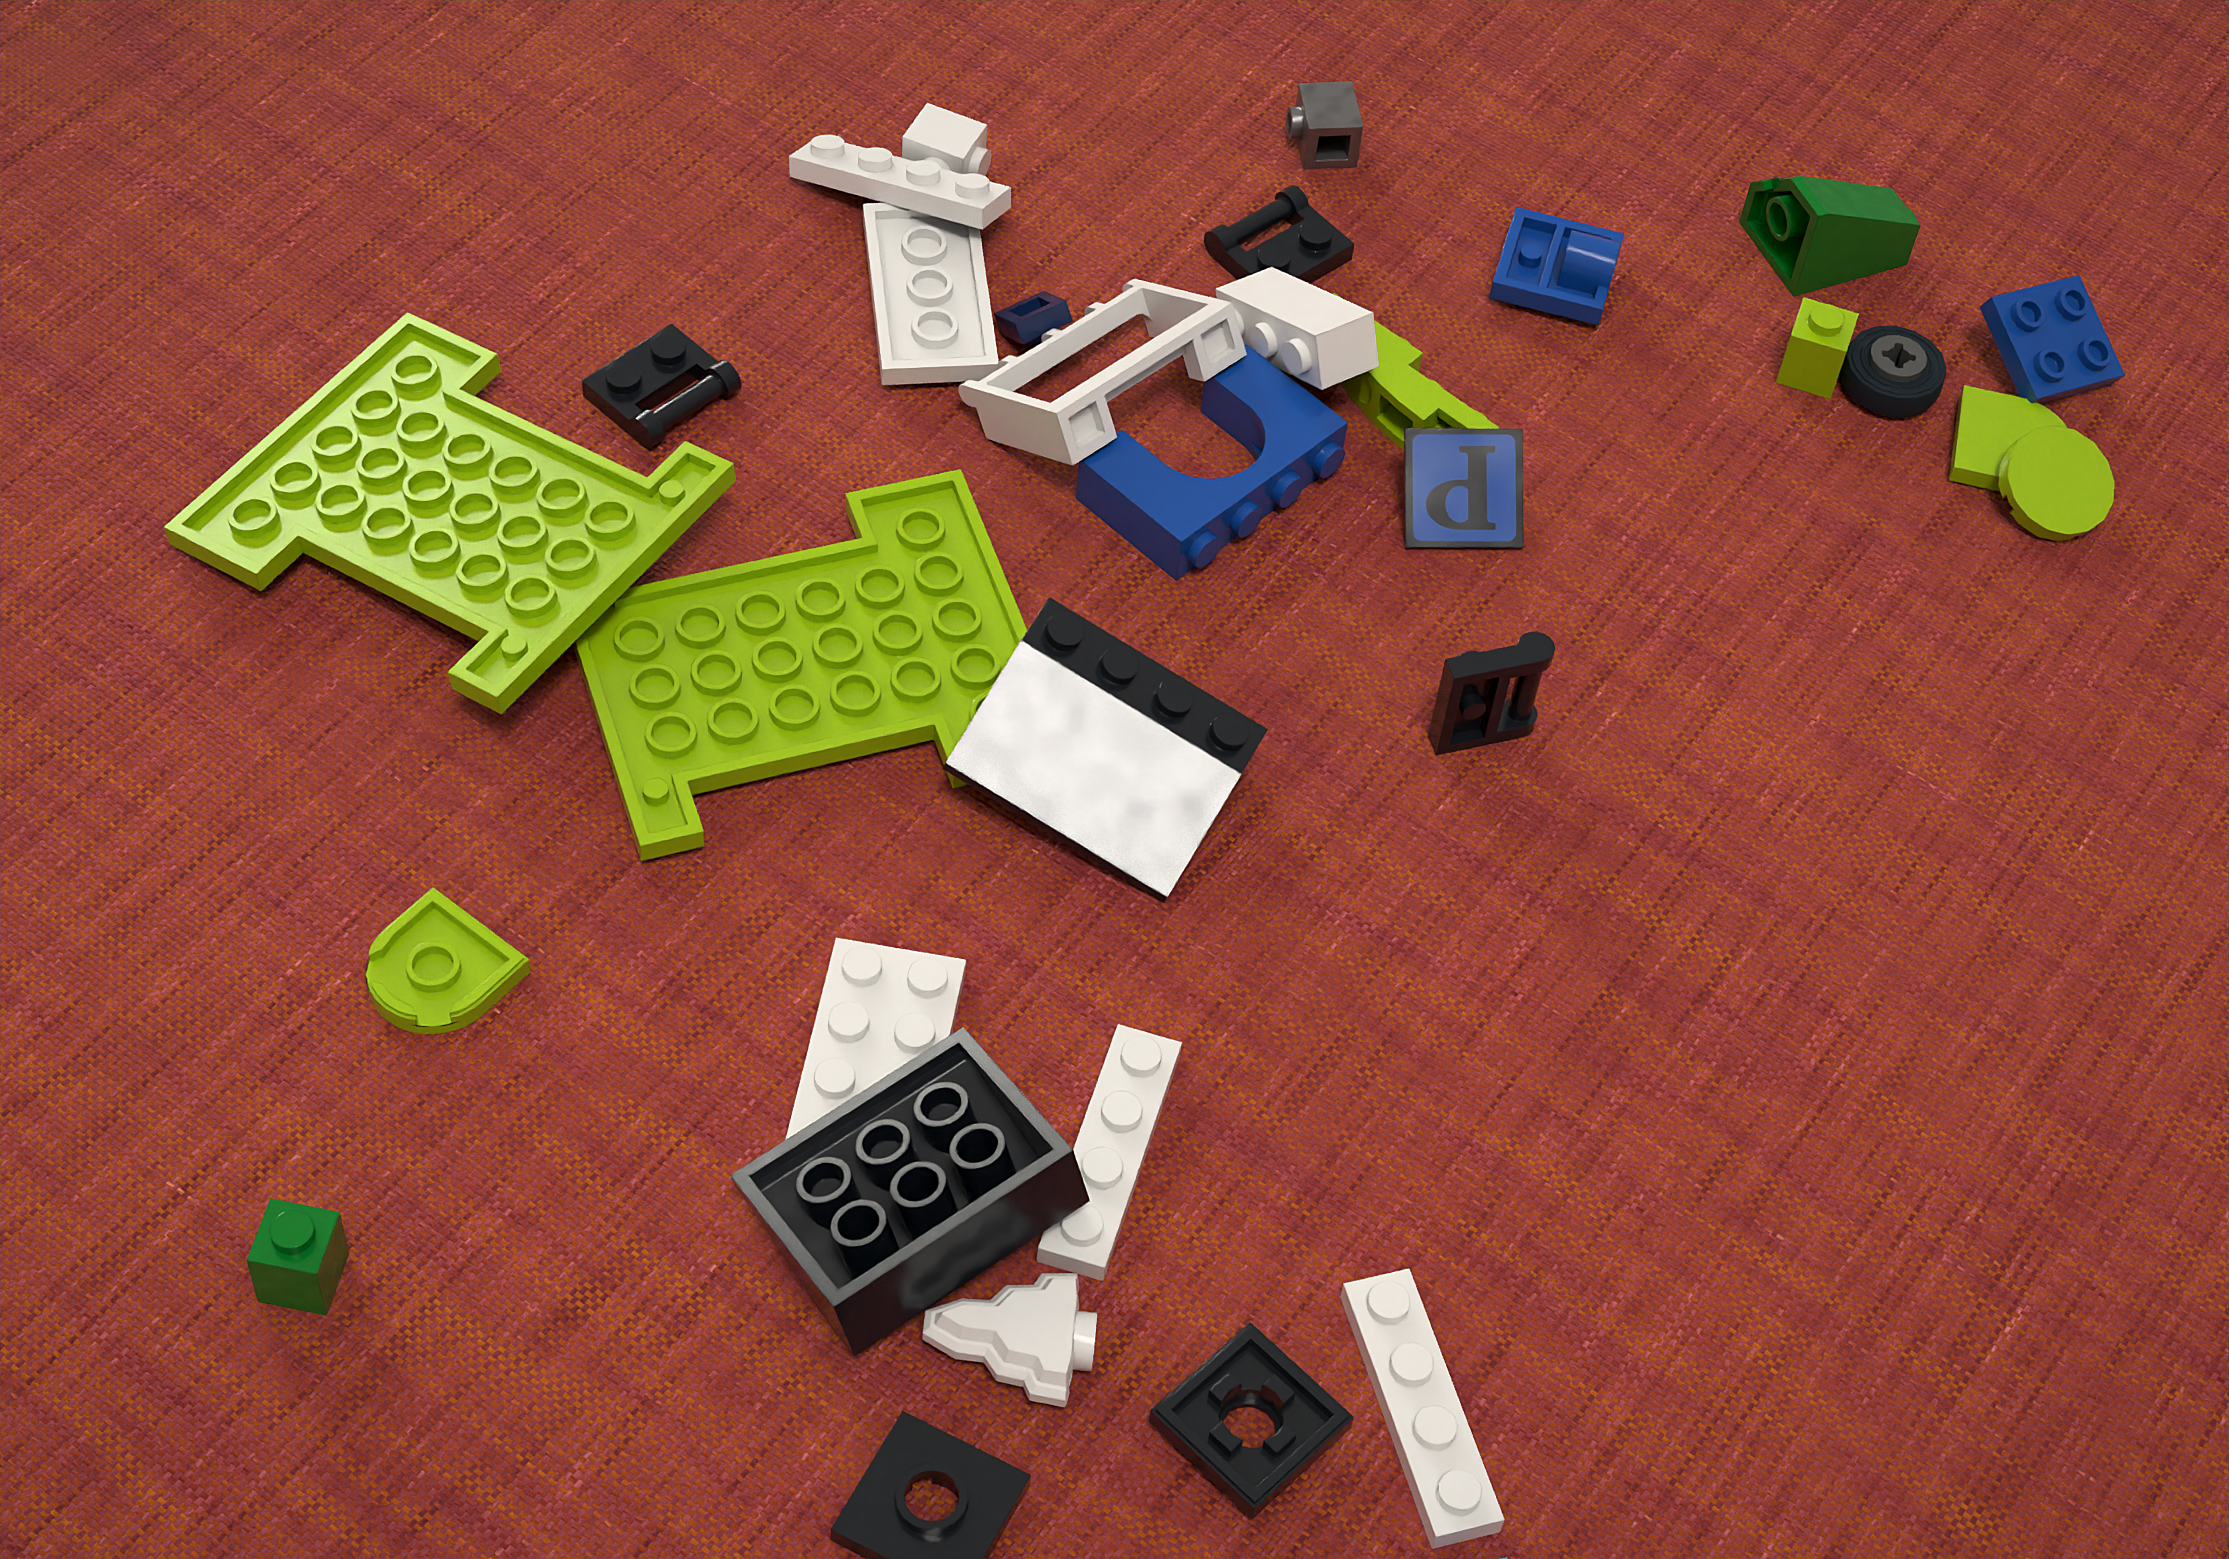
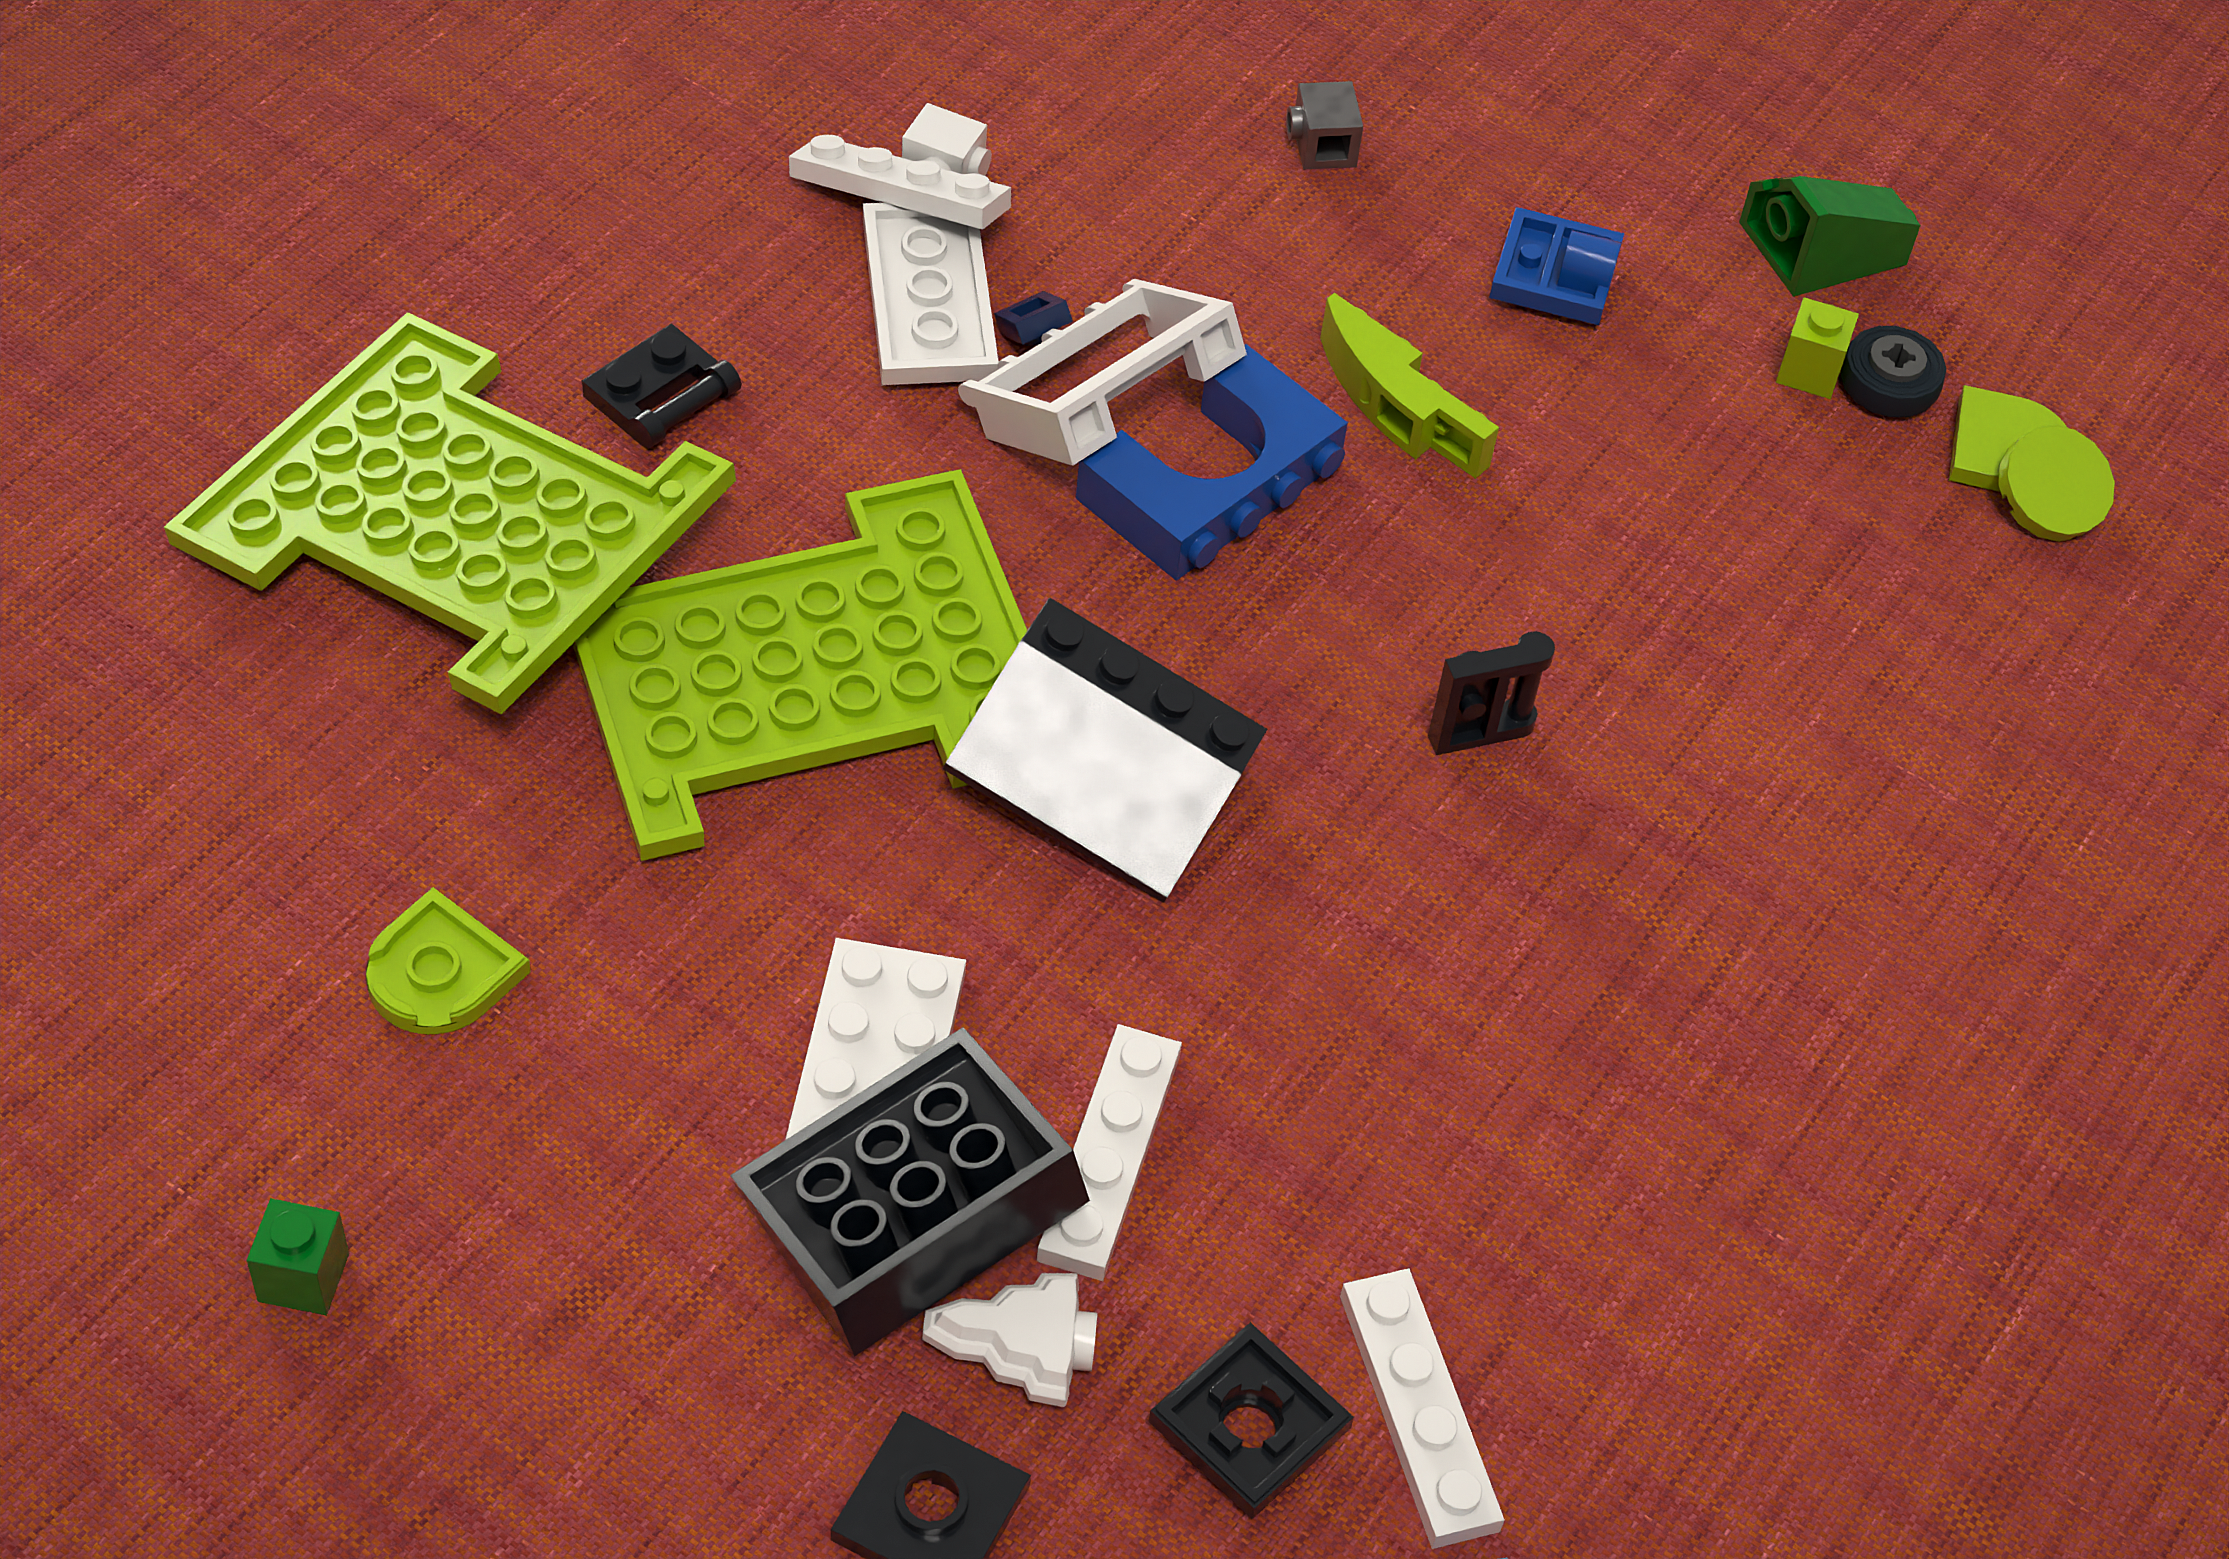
(1303, 250): black plate -> none
(1303, 327): white brick -> none
(1463, 488): piece -> none
(2052, 340): blue plate -> none

